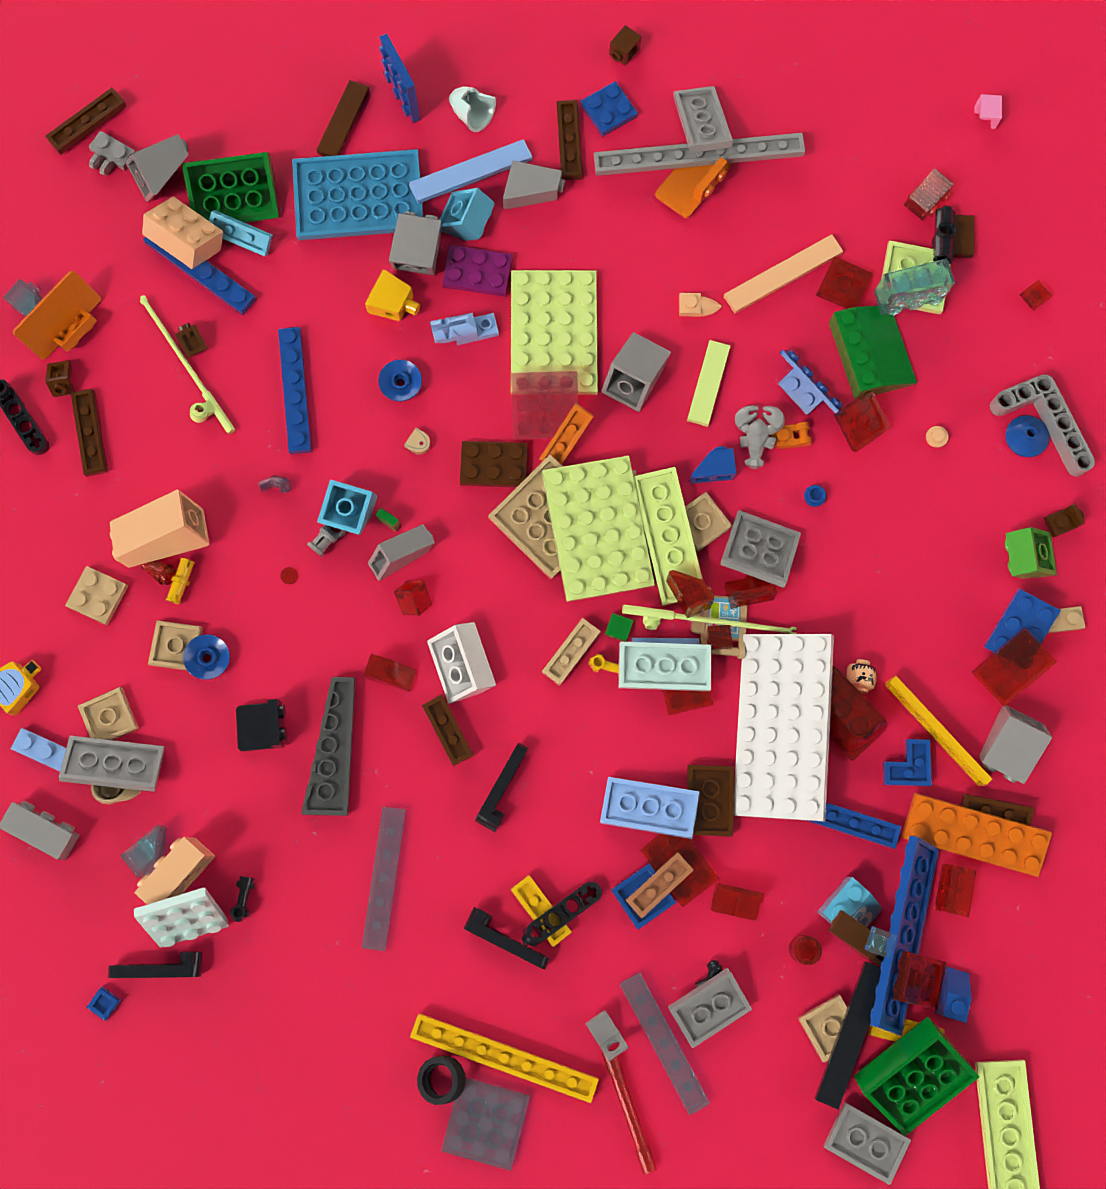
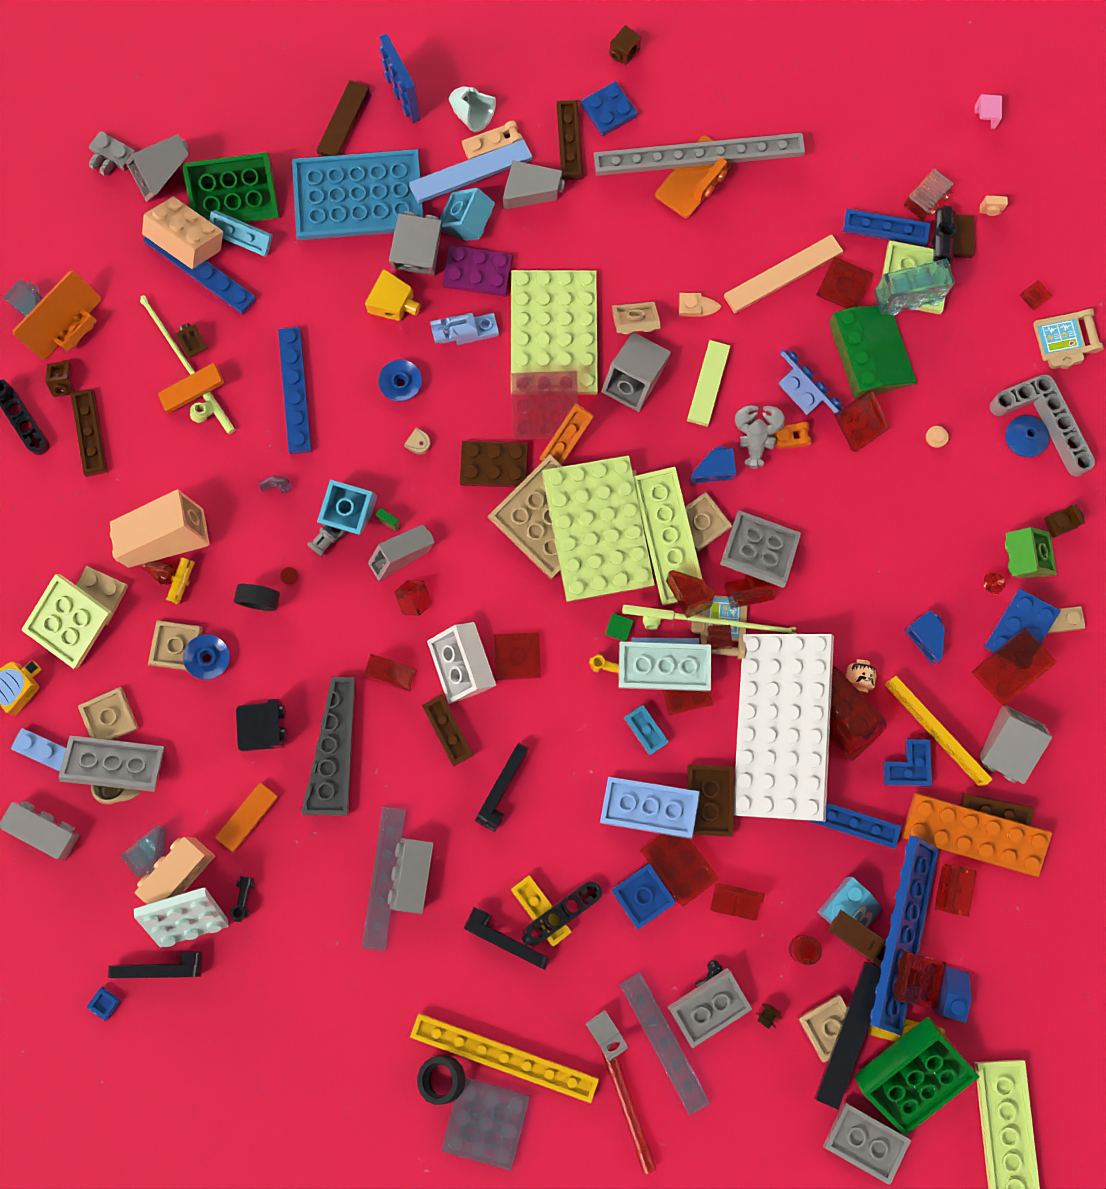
(66, 621): none -> yellowish green plate
(86, 120): reddish brown plate -> none
(191, 388): none -> orange tile
(246, 817): none -> orange tile
(256, 597): none -> black tyre
(410, 876): none -> light grey brick
(491, 140): none -> light nougat plate
(517, 656): none -> clear red plate
(571, 651): tan plate -> none
(635, 317): none -> tan plate
(646, 730): none -> dark azure plate
(659, 885): nougat plate -> none
(702, 119): light grey plate -> none
(769, 1015): none -> dark brown wheel
(815, 496): blue plate -> none
(880, 942): clear light blue plate -> none
(886, 227): none -> blue plate
(928, 636): none -> blue slope
(993, 205): none -> light nougat plate
(994, 583): none -> clear red plate
(1062, 339): none -> piece

